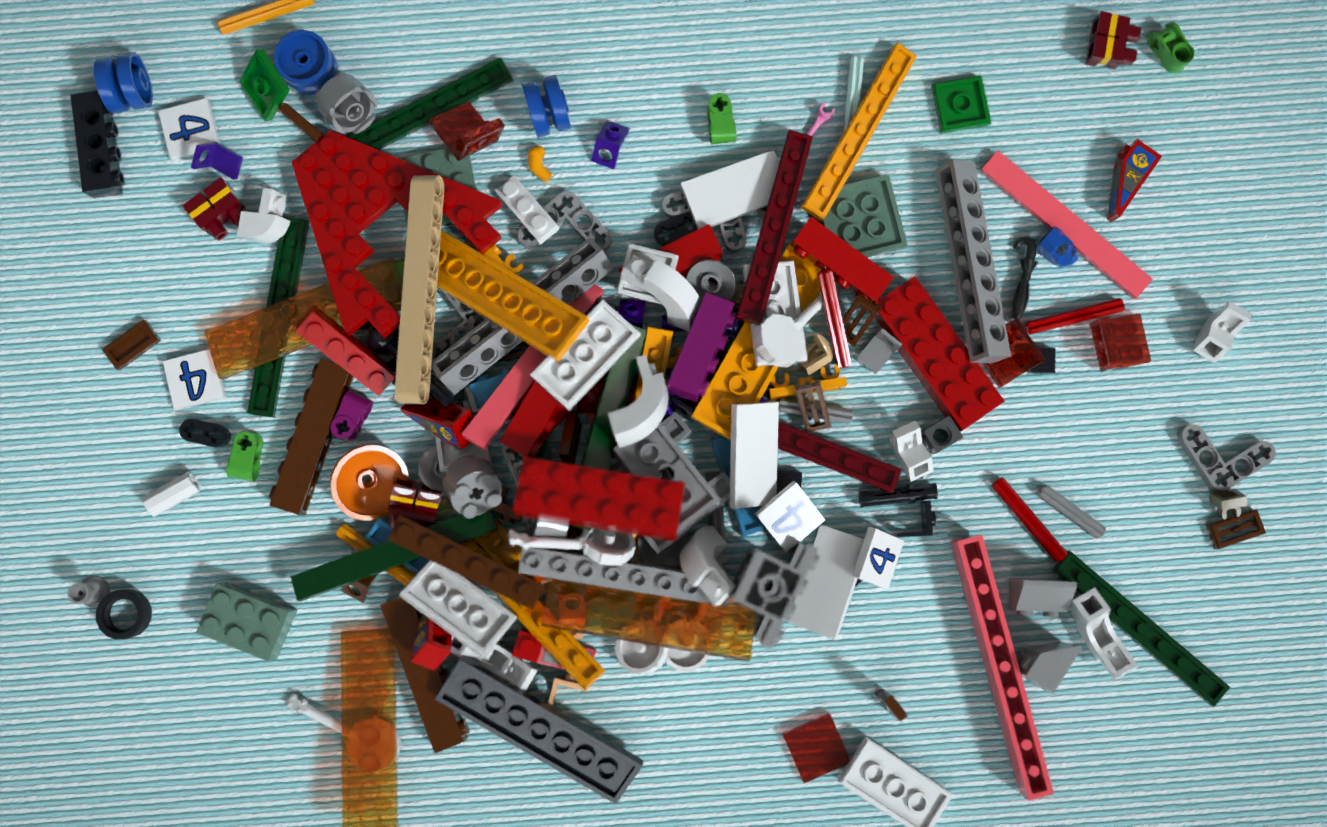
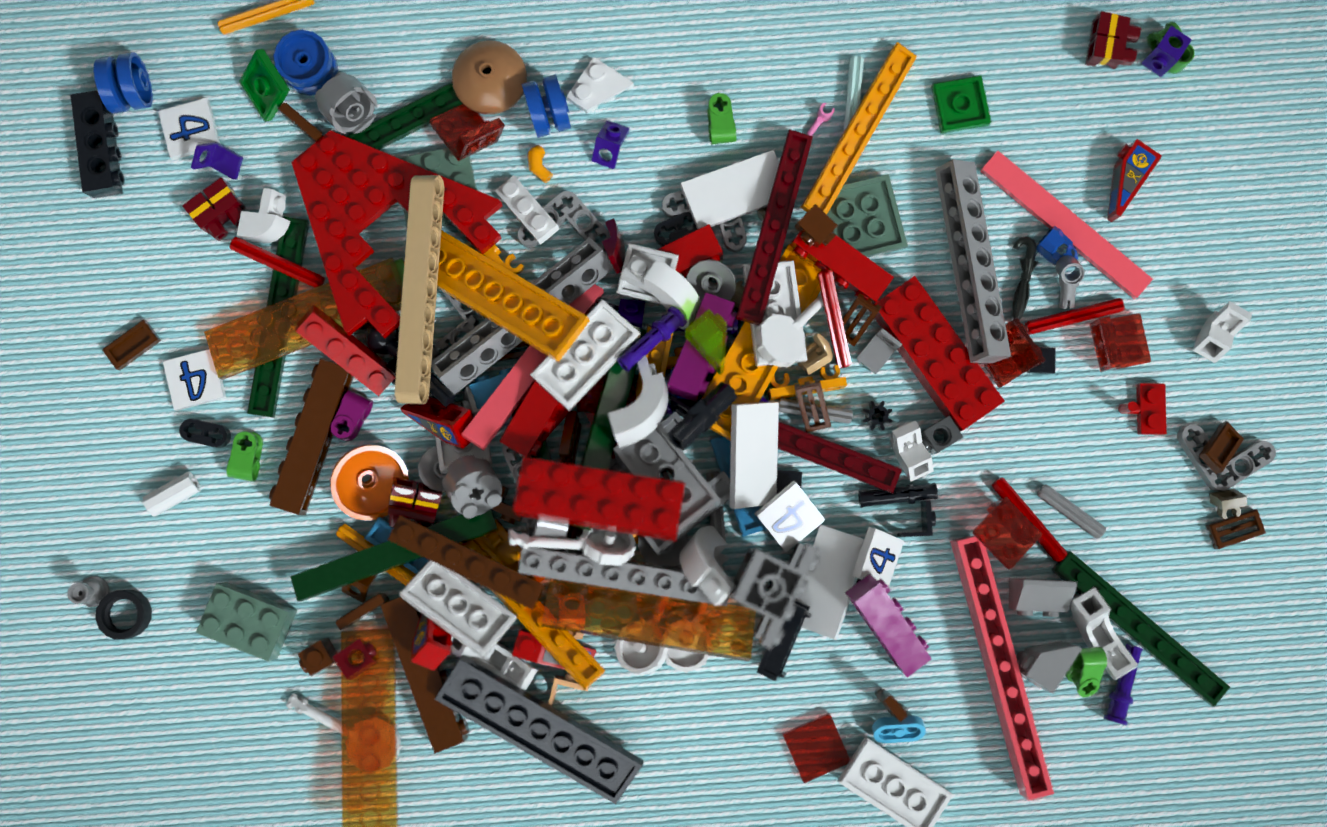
(276, 262): none -> red axle
(317, 657): none -> reddish brown brick
(344, 659): none -> dark red brick
(361, 611): none -> reddish brown tile
(492, 91): none -> medium nougat dish
(597, 86): none -> white wing
(614, 246): none -> dark red slope
(660, 331): none -> dark purple pin
(702, 416): none -> black piece
(709, 338): none -> clear neon green slope
(776, 657): none -> black container
(816, 227): none -> reddish brown brick
(878, 409): none -> black gear
(889, 625): none -> magenta brick
(893, 731): none -> medium azure plate
(1006, 532): none -> clear red bracket
(1068, 281): none -> light grey pin
(1088, 670): none -> bright green piece
(1121, 696): none -> dark purple pin
(1149, 409): none -> red plate
(1164, 55): none -> dark purple bracket
(1221, 447): none -> reddish brown tile

